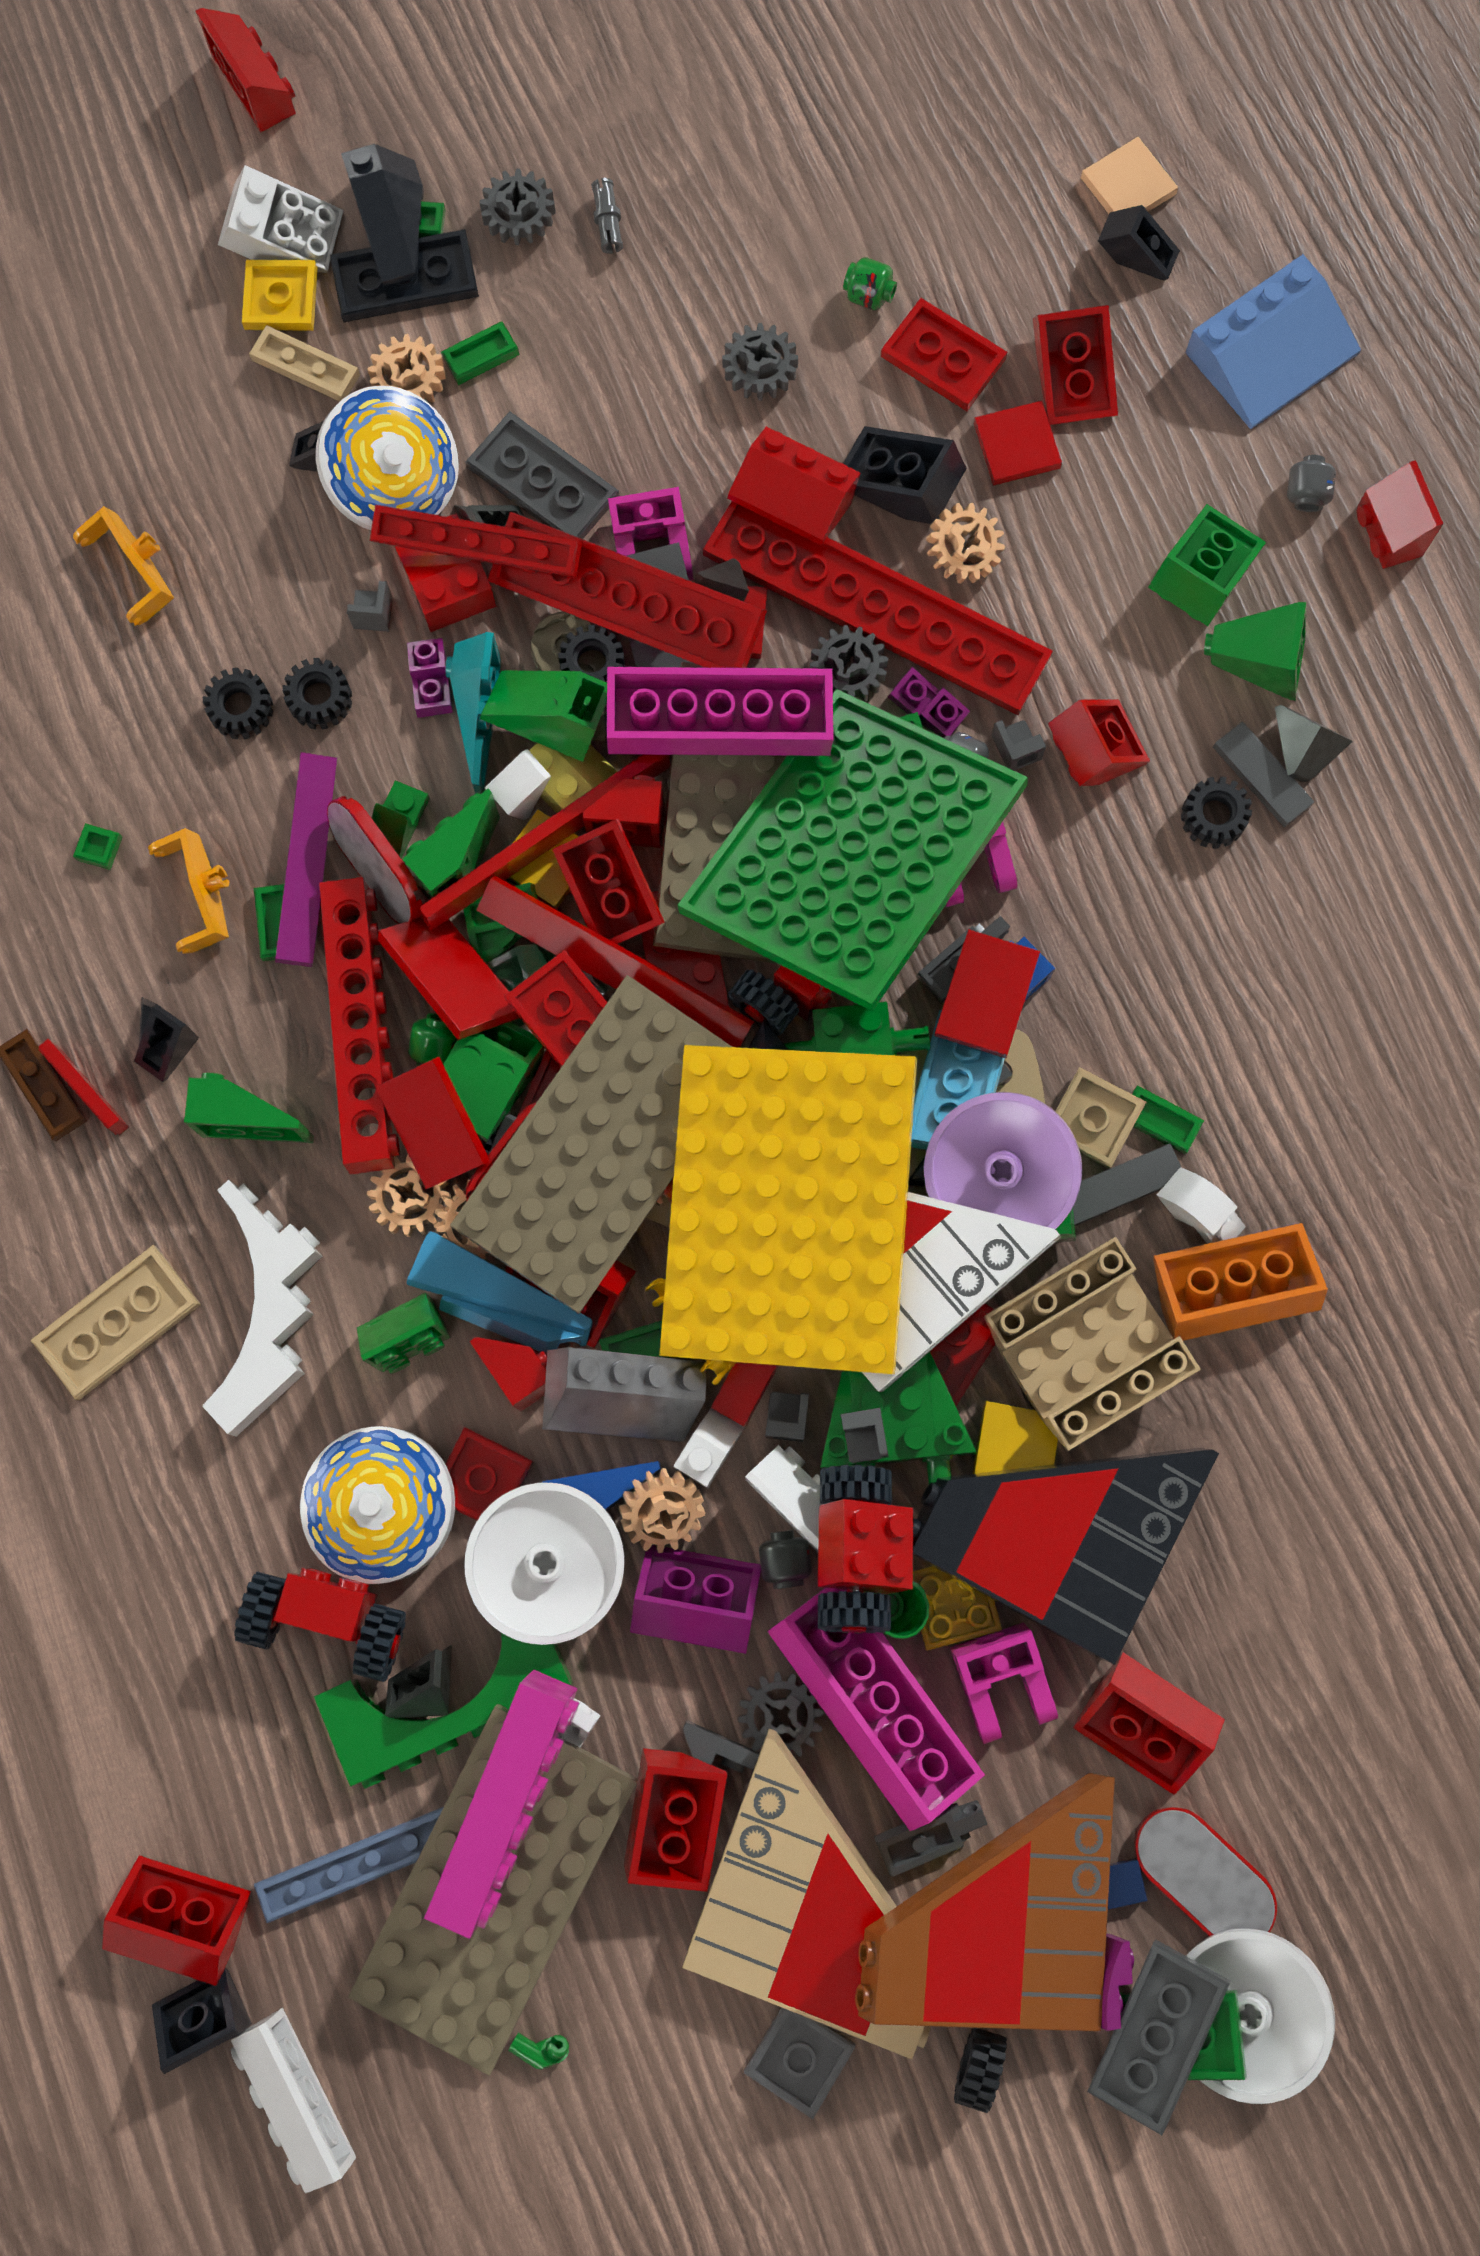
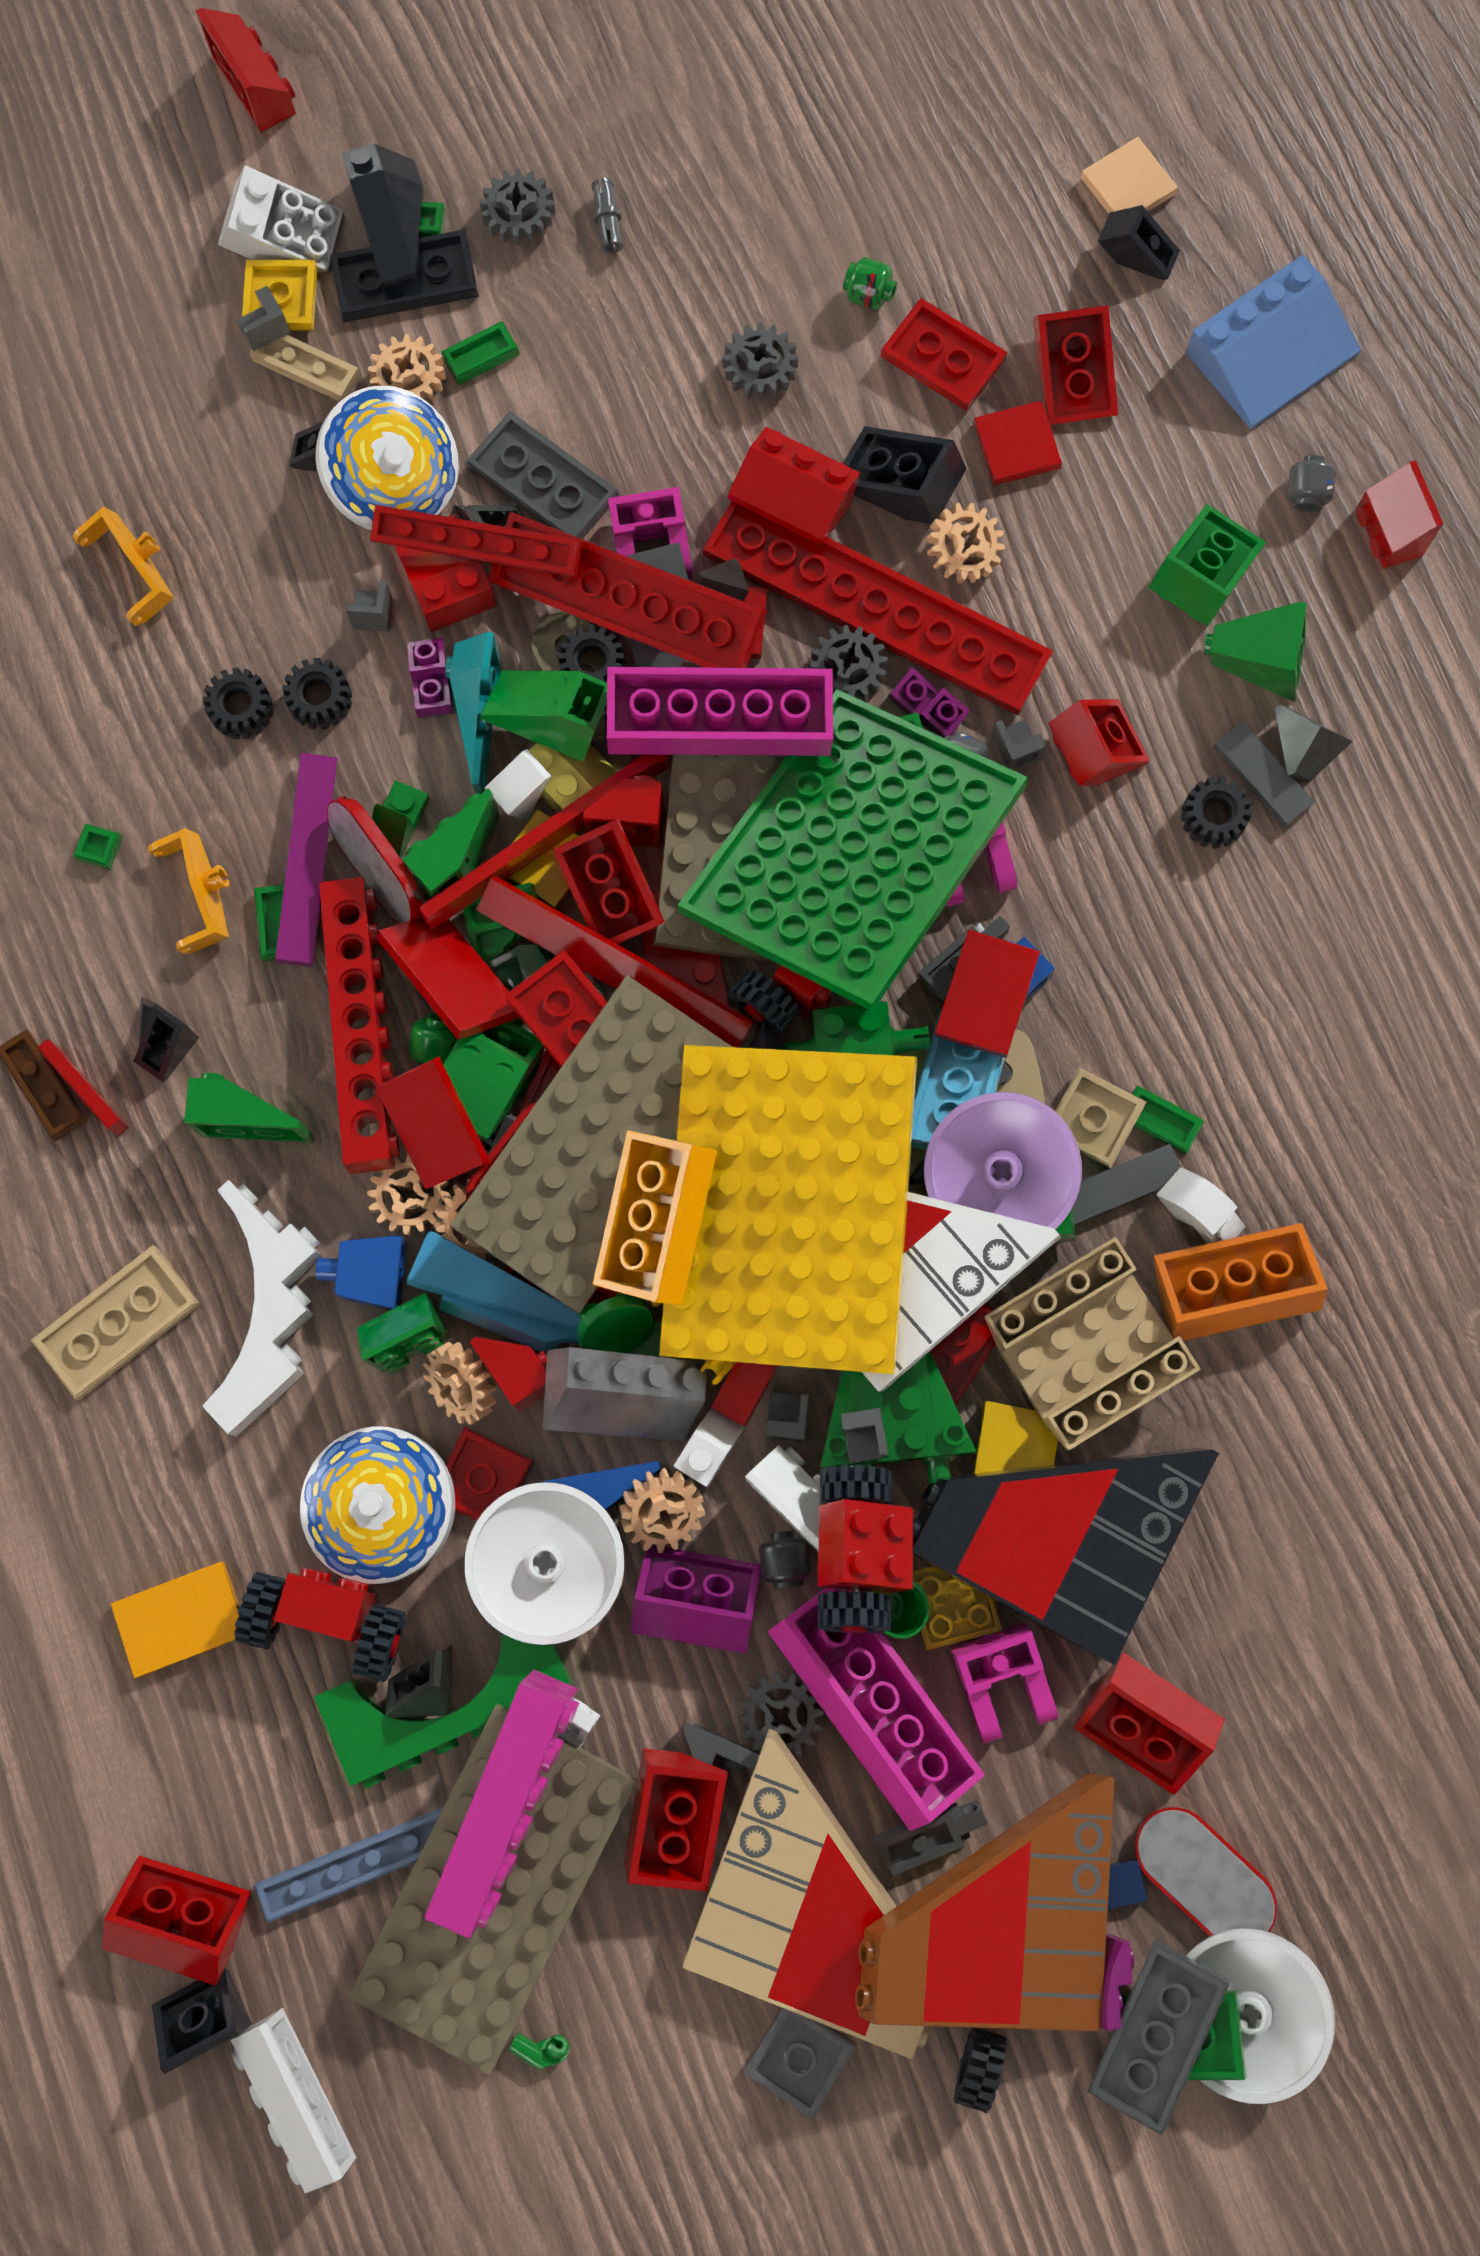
(177, 1619): none -> light orange tile
(264, 323): none -> dark grey panel
(367, 1271): none -> blue torso
(459, 1382): none -> light nougat gear
(614, 1324): none -> green tile
(654, 1218): none -> light orange brick

